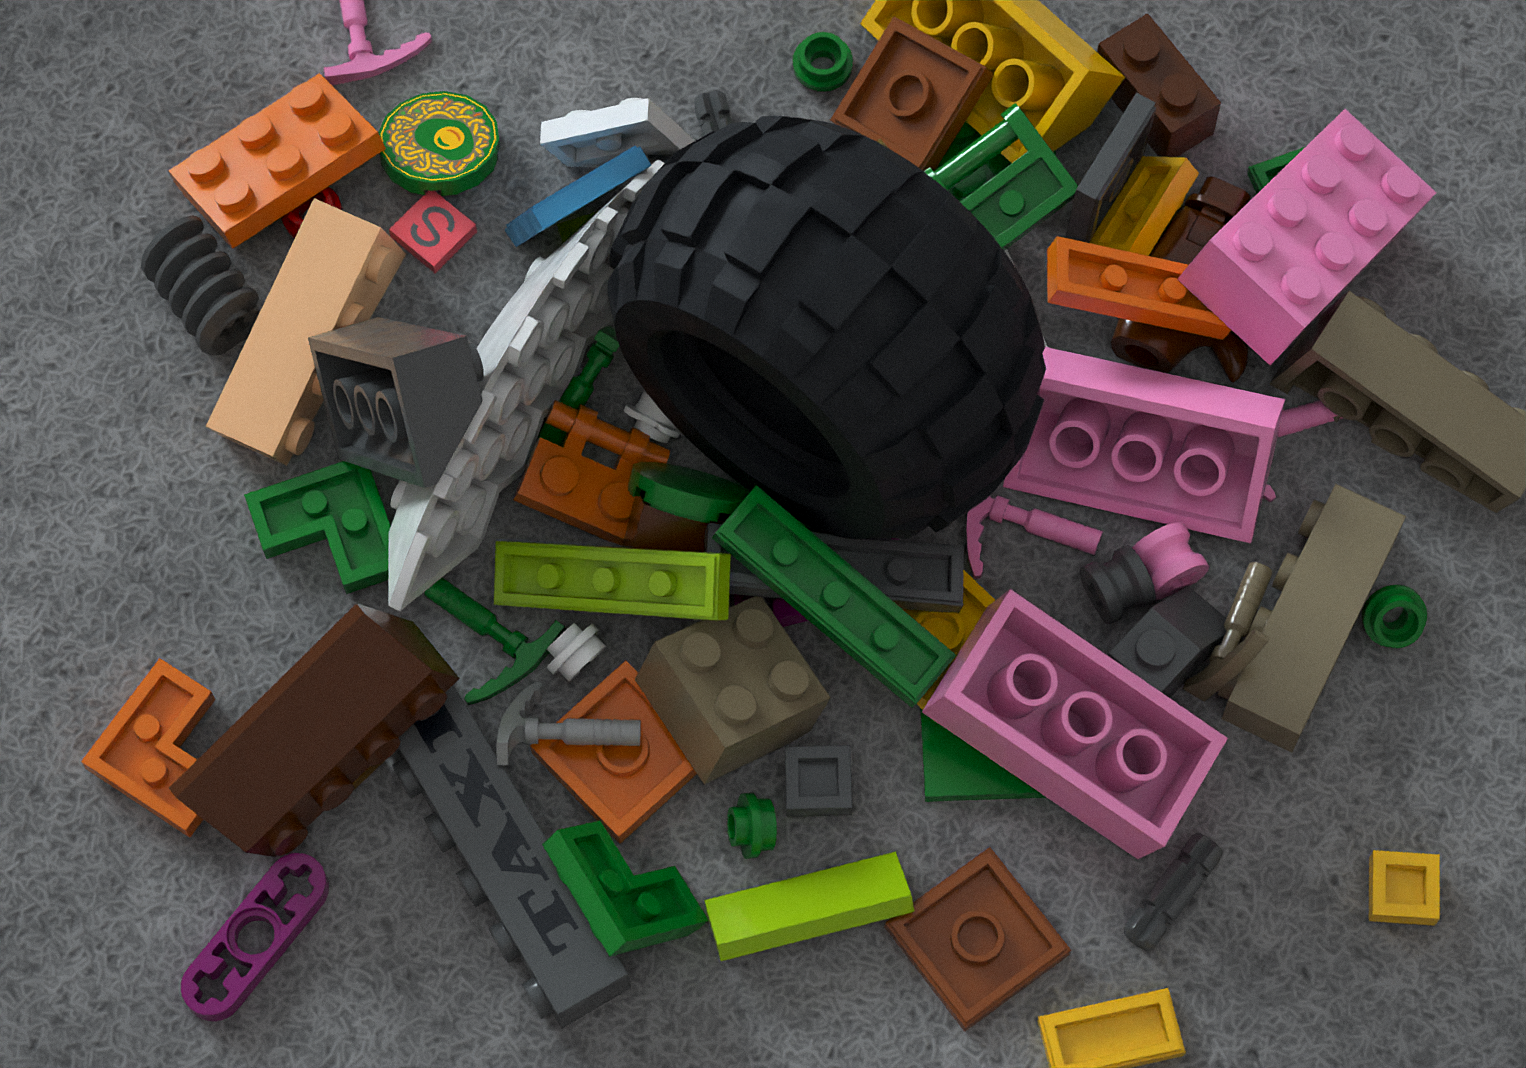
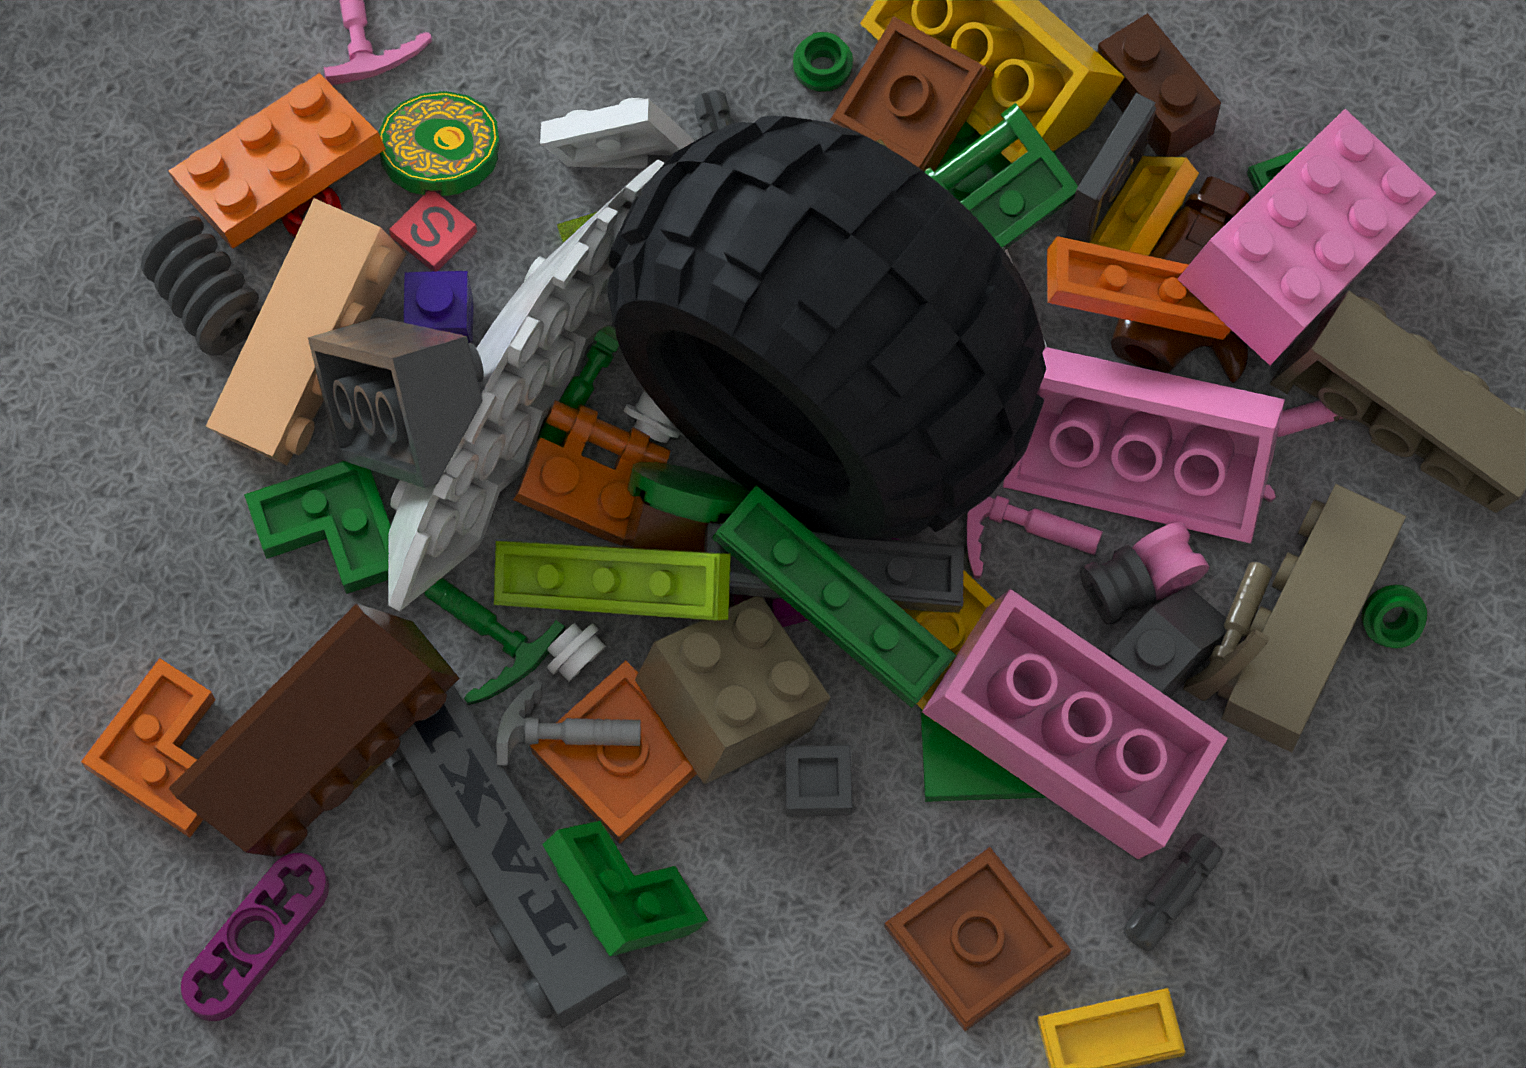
(439, 301): none -> dark purple brick
(577, 195): dark azure tile -> none
(752, 825): green plate -> none
(809, 906): lime tile -> none
(1404, 887): yellow plate -> none

